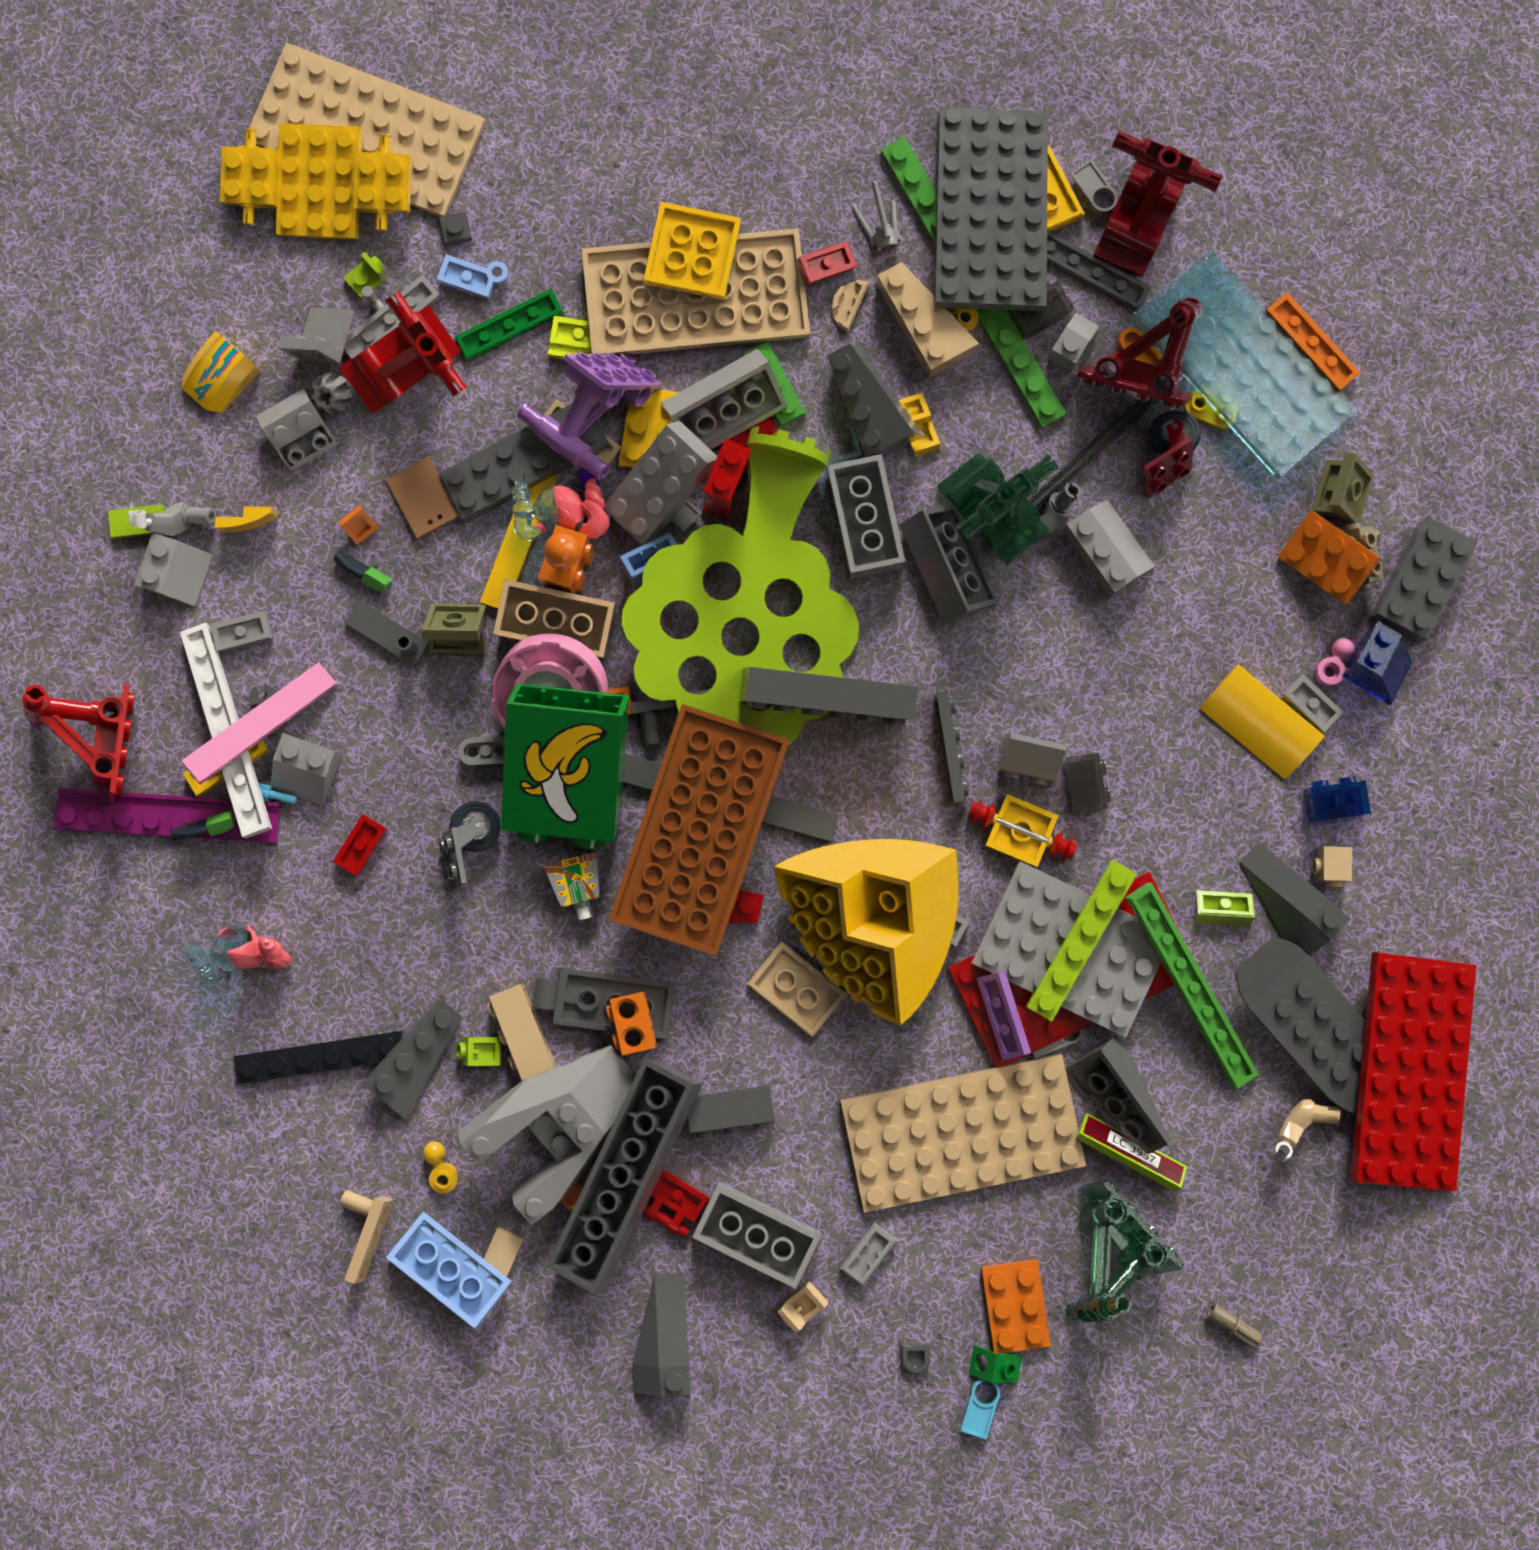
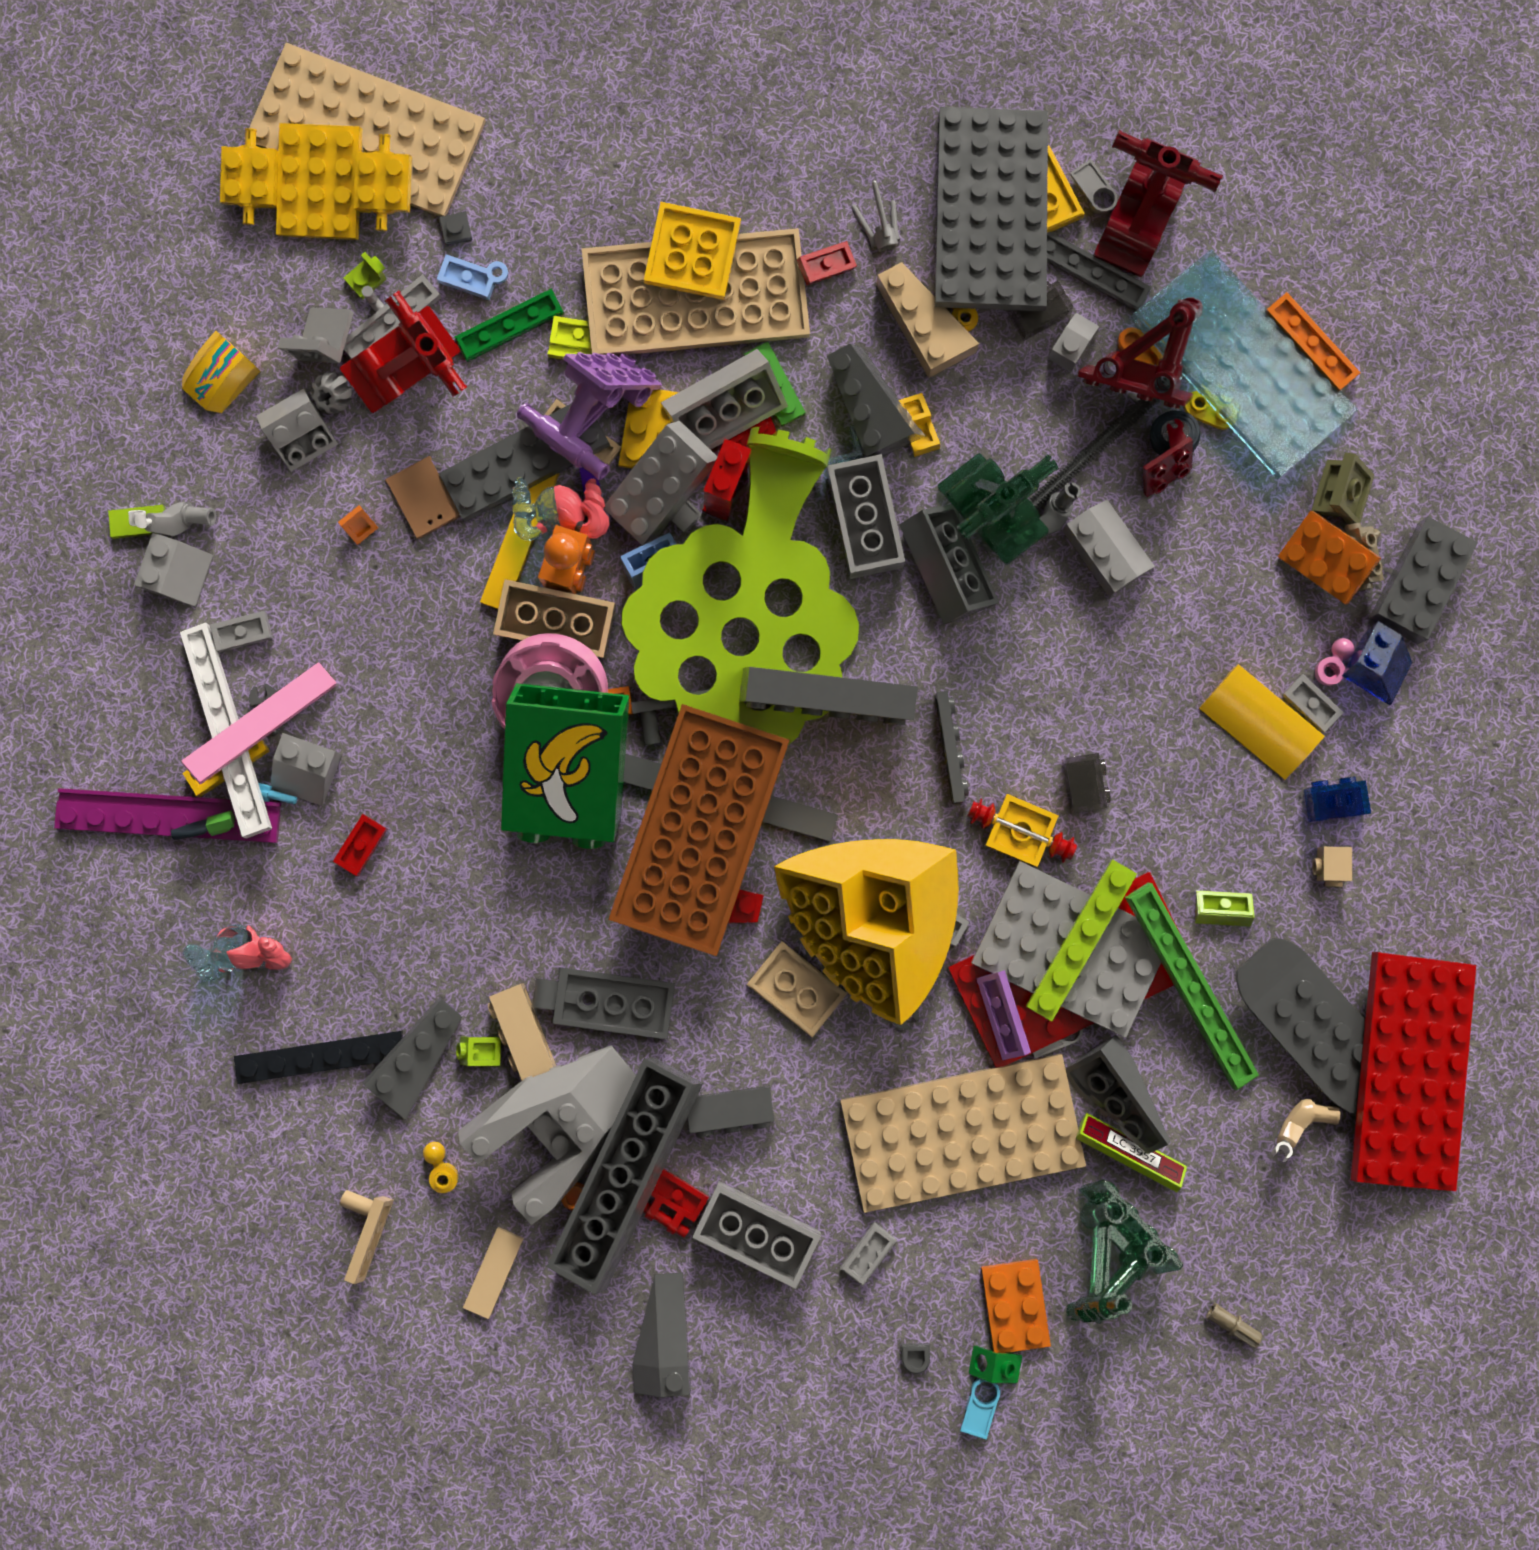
(109, 732): red plate -> none
(252, 518): yellow slope -> none
(370, 576): piece -> none
(387, 633): dark grey piece -> none
(449, 1271): light blue slope -> none
(455, 628): olive bracket -> none
(472, 828): plate -> none
(486, 750): light grey plate -> none
(576, 883): torso -> none
(640, 1021): orange brick -> none
(802, 1306): tan bracket -> none
(847, 302): tan tile -> none
(995, 323): bright green plate -> none
(1031, 759): light grey slope -> none
(1292, 903): dark grey wedge -> none

